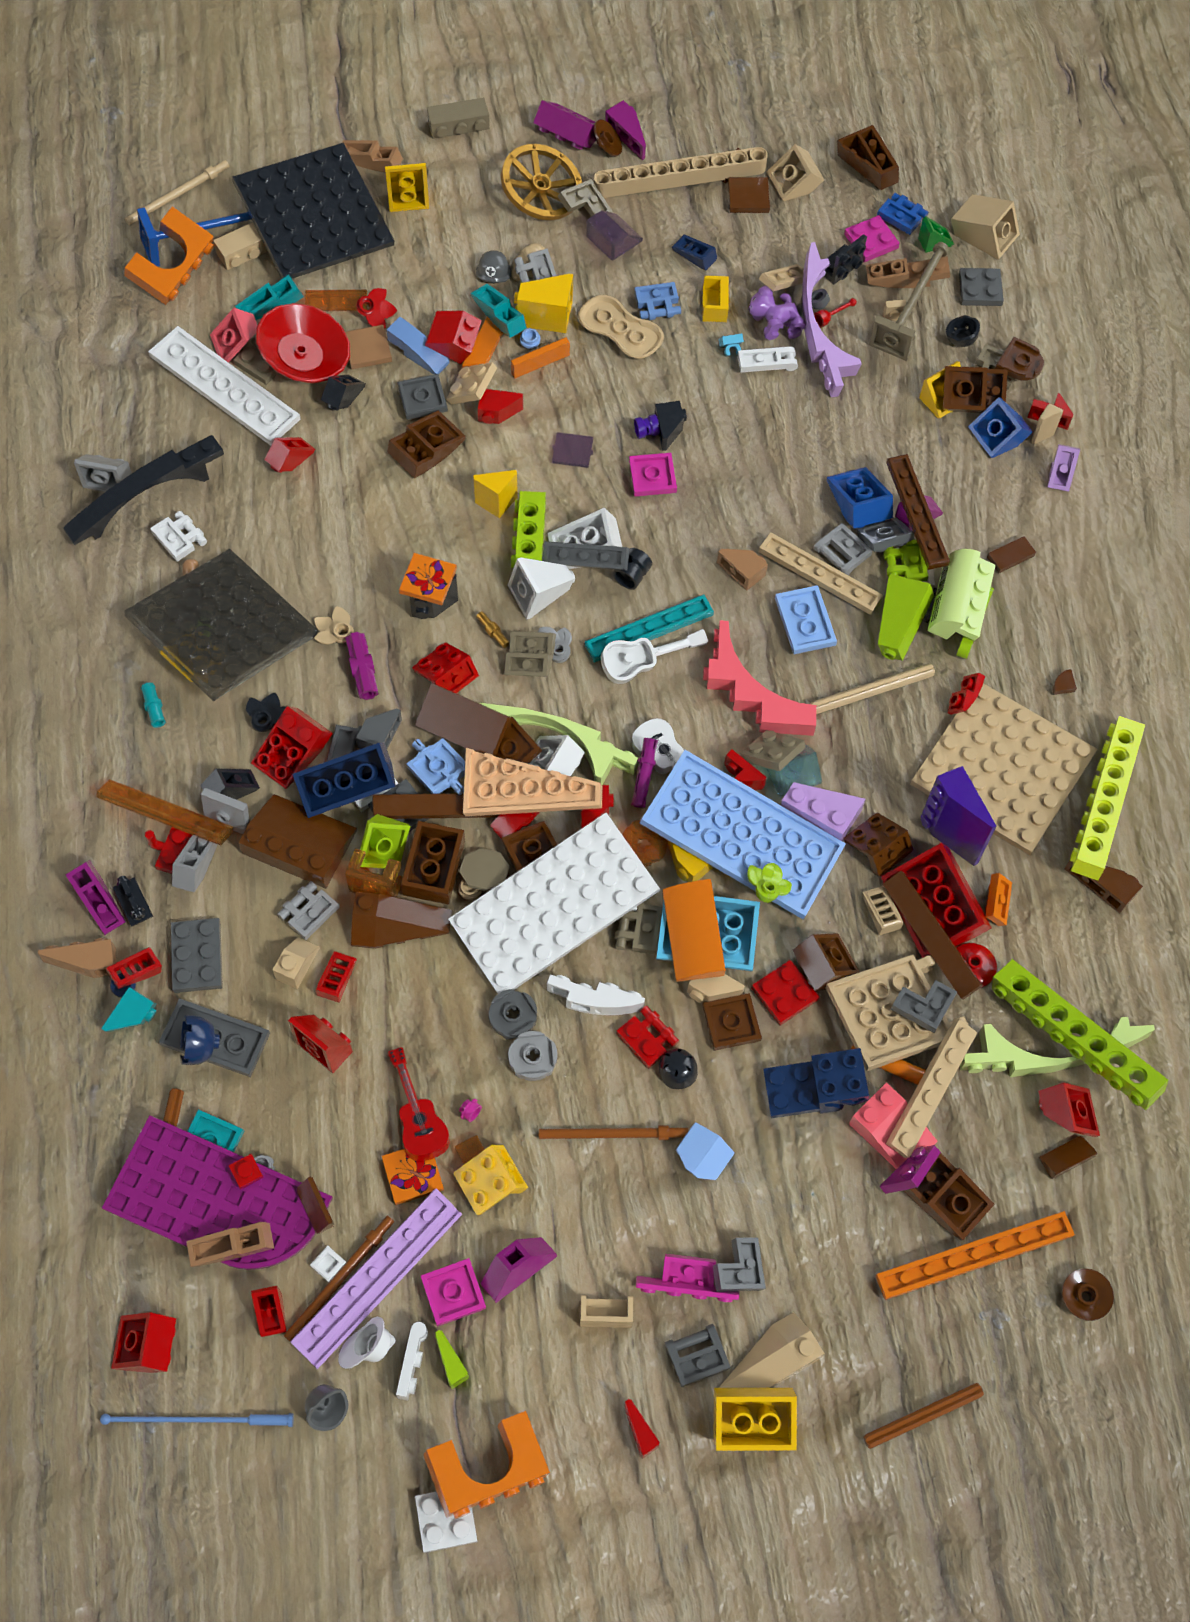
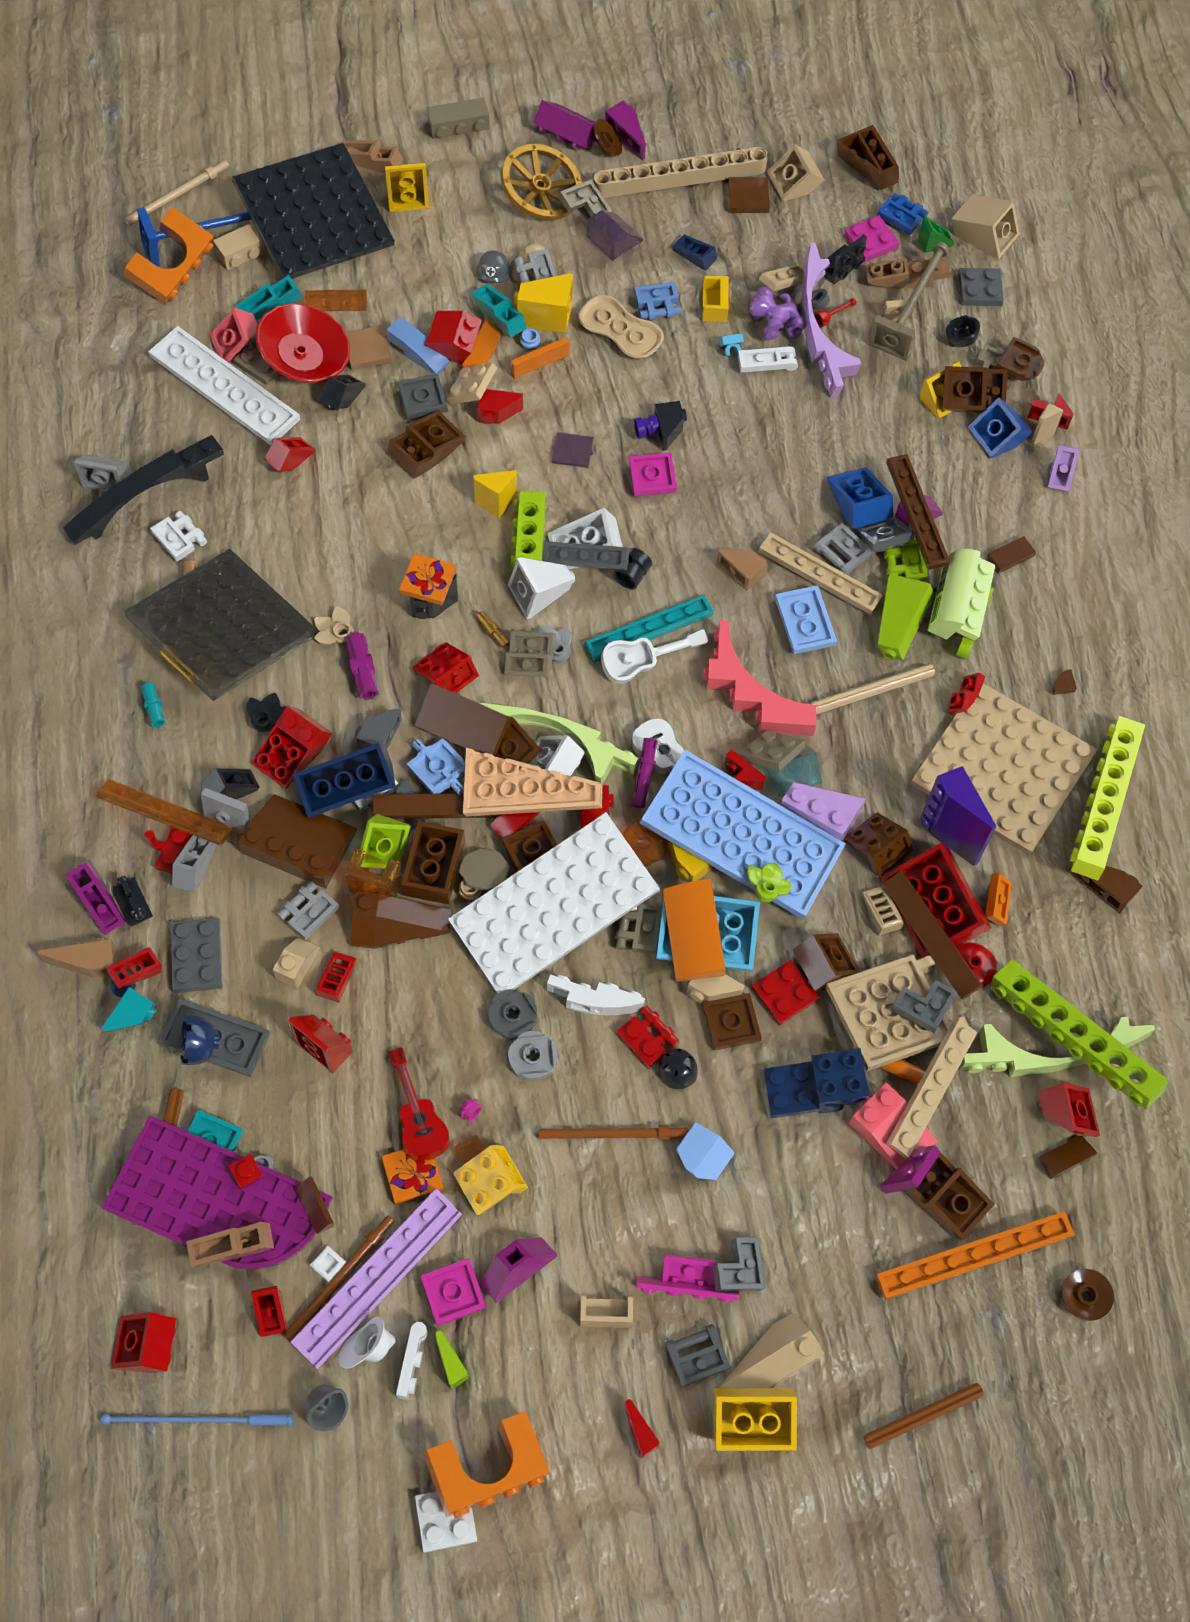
(342, 742): dark grey tile -> none
(379, 307): red plate -> none

